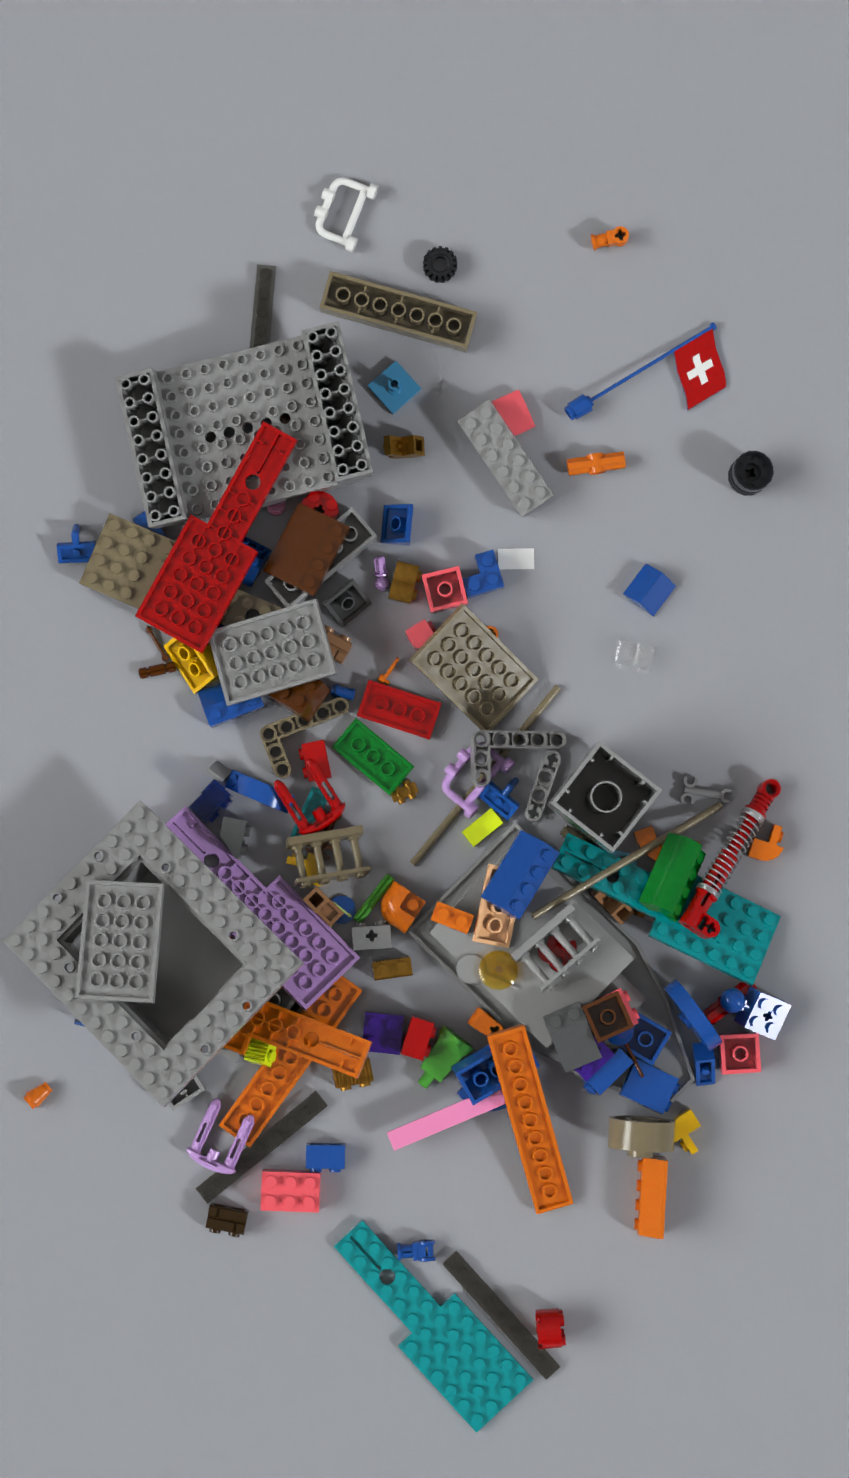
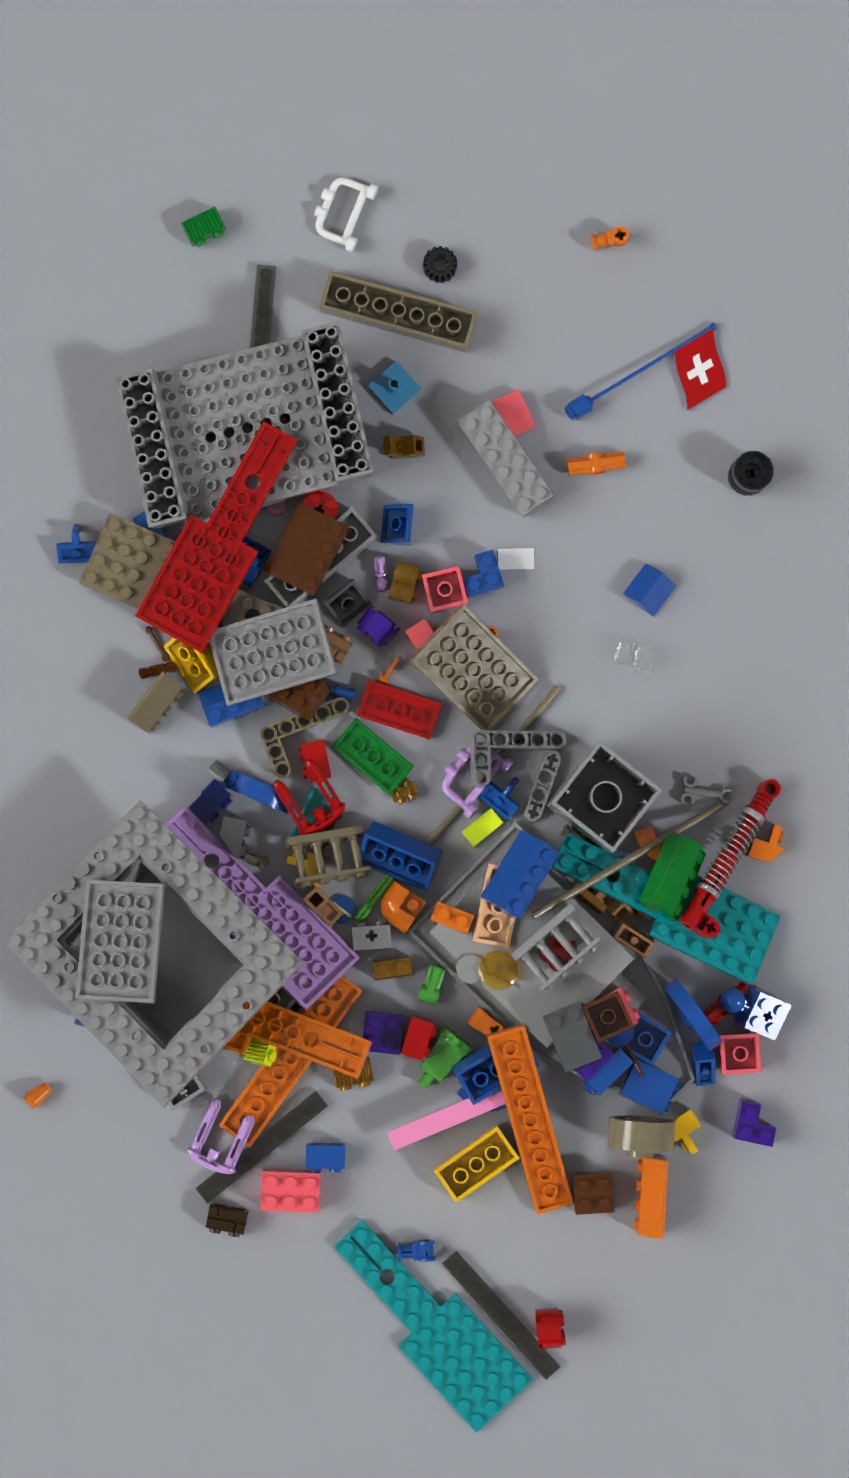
(156, 703): none -> dark tan slope
(204, 226): none -> green brick
(257, 860): none -> dark tan pin
(377, 626): none -> dark purple brick
(400, 856): none -> blue slope
(431, 988): none -> bright green piece
(476, 1163): none -> yellow brick
(590, 900): none -> pearl gold tile
(593, 1192): none -> reddish brown brick
(632, 938): none -> medium nougat brick
(747, 1125): none -> dark purple brick

